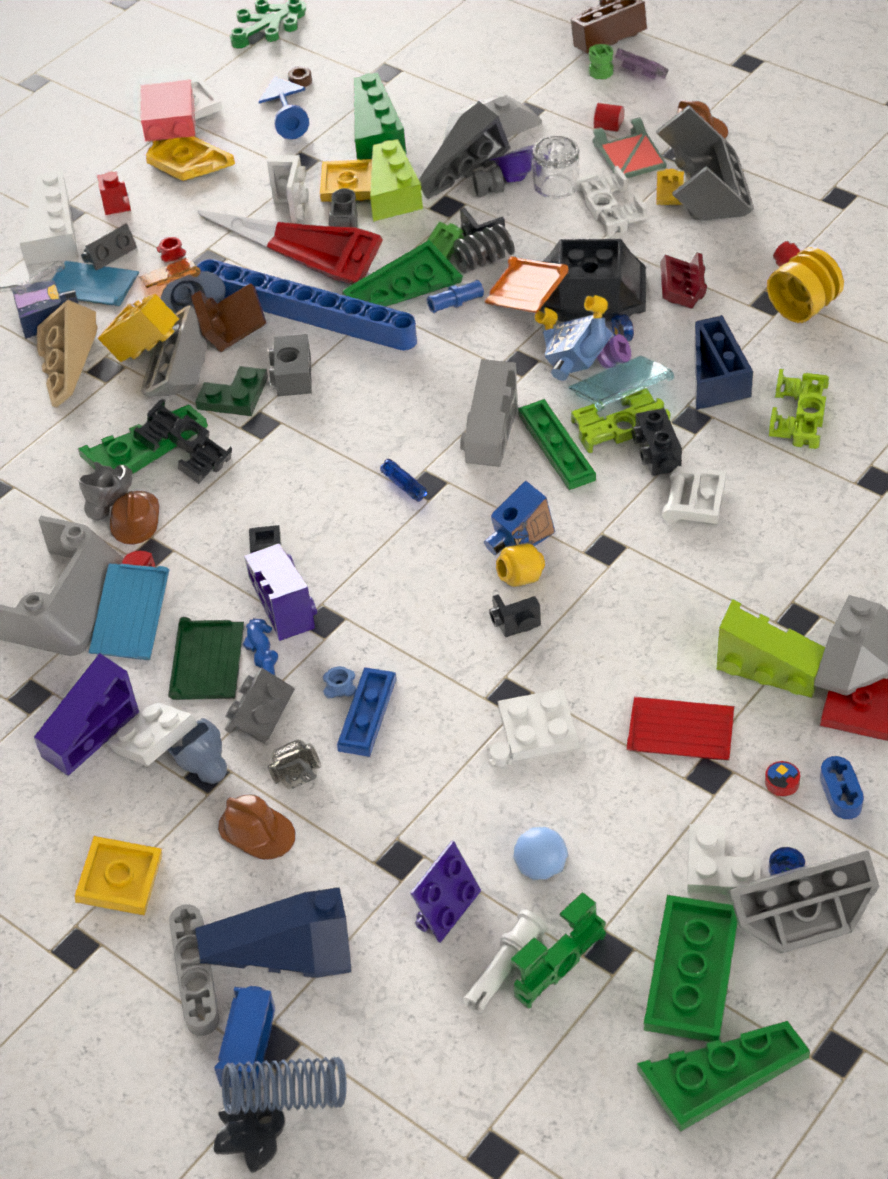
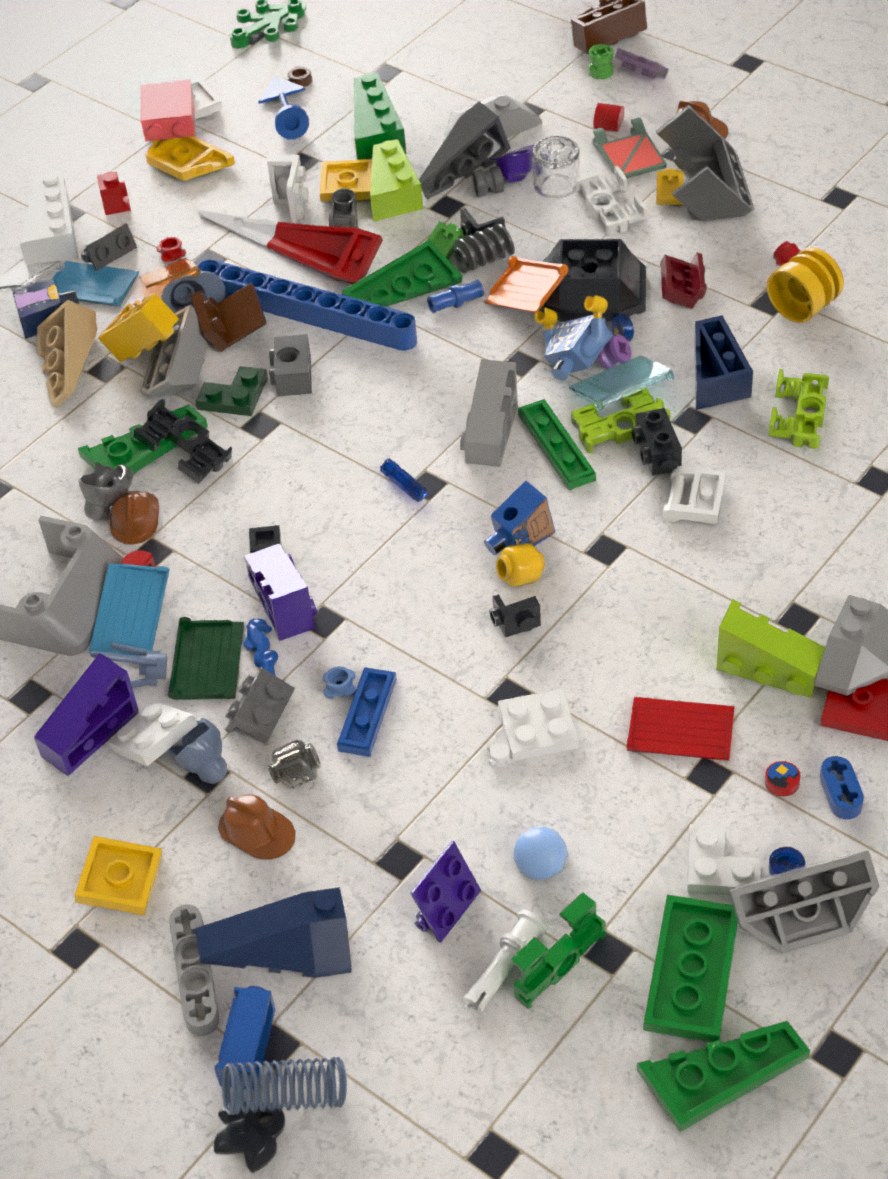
(151, 663): none -> sand blue plant

